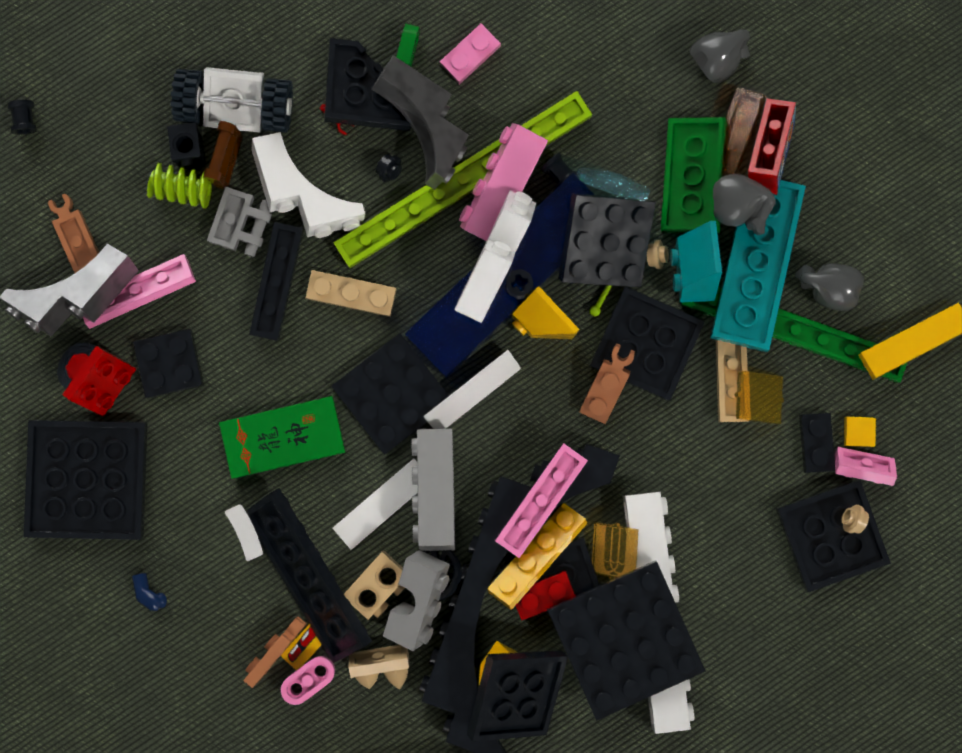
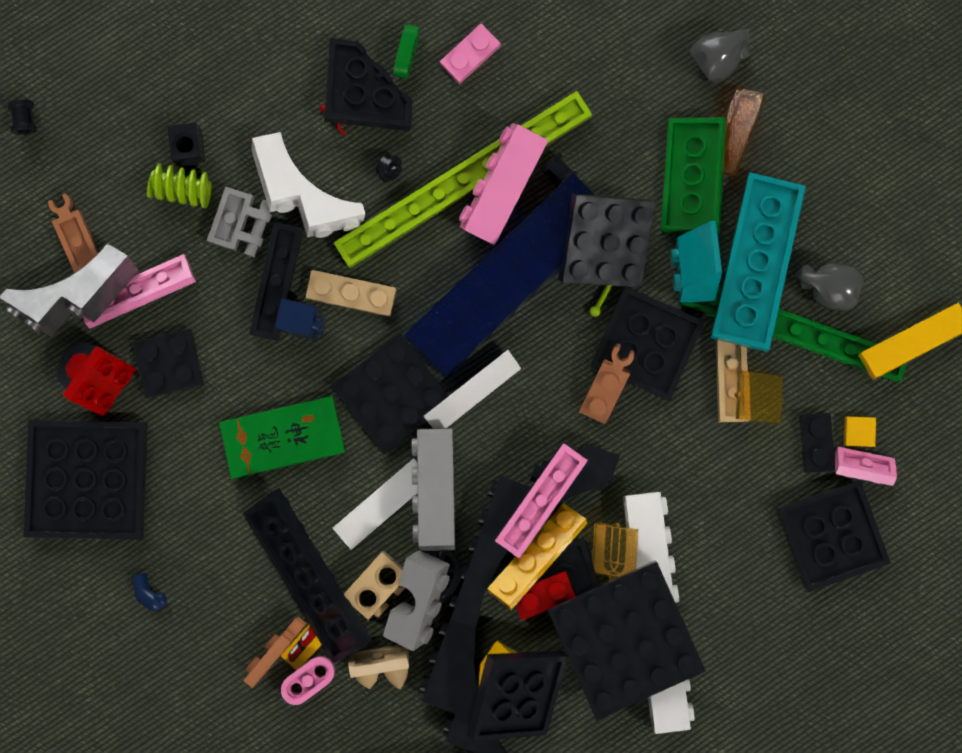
(224, 155): reddish brown plate -> none
(232, 98): plate -> none
(245, 532): white sticker -> none
(300, 320): none -> dark blue brick
(424, 108): flat silver arch -> none
(496, 256): white arch -> none
(524, 277): black bush -> none
(543, 318): yellow slope -> none
(612, 183): clear light blue gear -> none
(657, 254): tan plate -> none
(742, 201): dark grey piece -> none
(772, 143): red brick -> none
(855, 519): tan plate -> none

